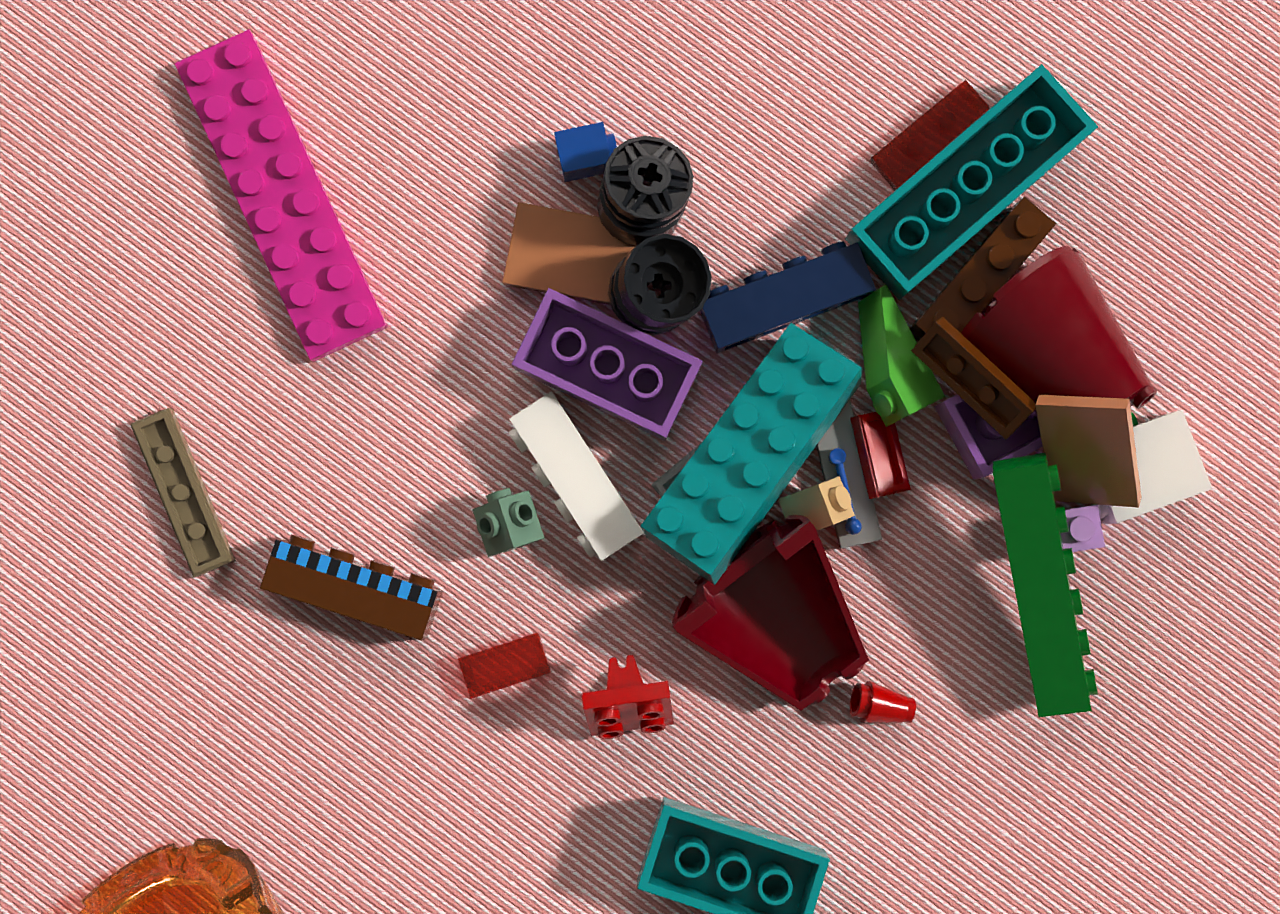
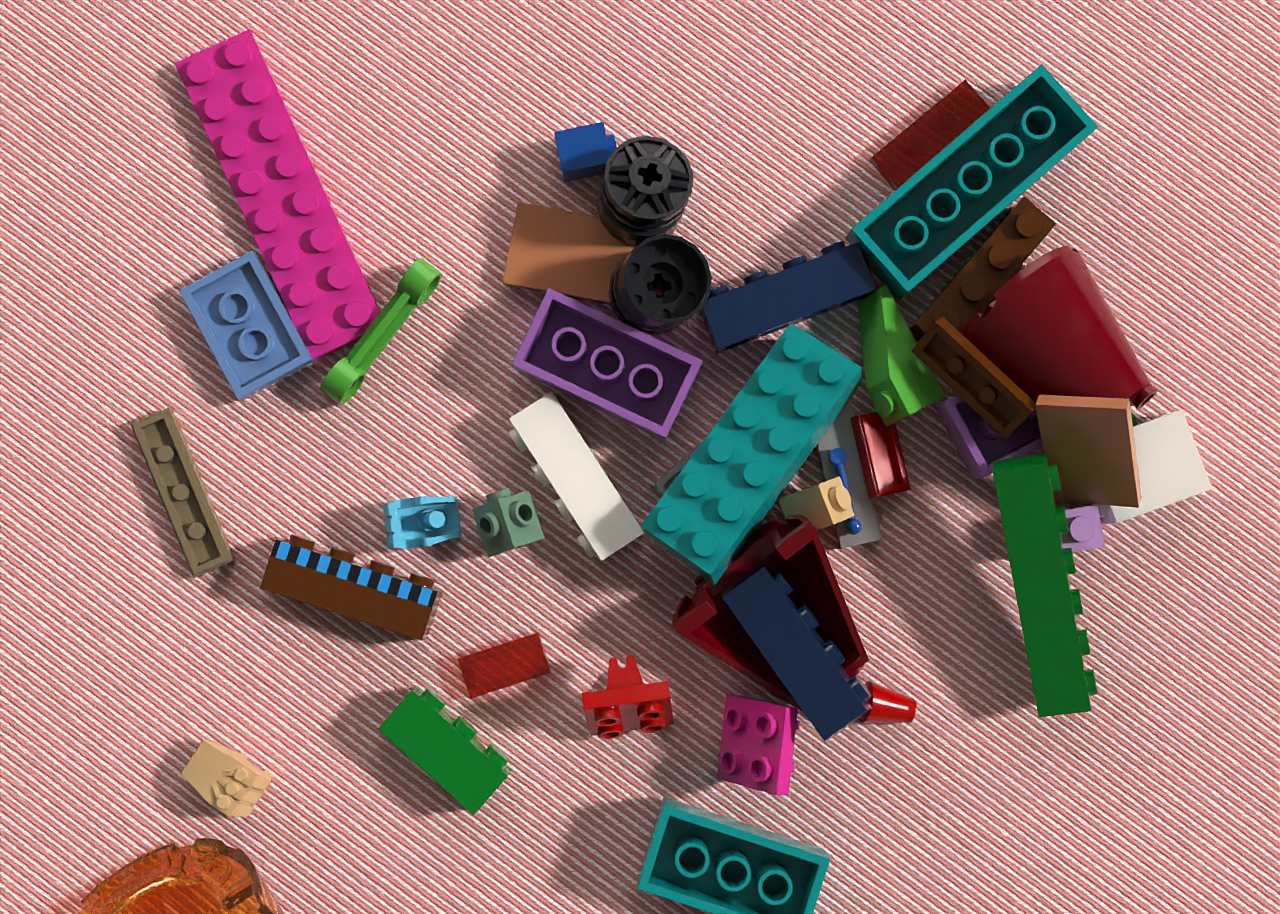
(226, 778): none -> tan hand
(246, 325): none -> medium blue plate
(350, 371): none -> bright green piece
(421, 521): none -> medium azure hand
(446, 748): none -> green brick
(758, 744): none -> dark pink plate
(798, 653): none -> dark blue brick

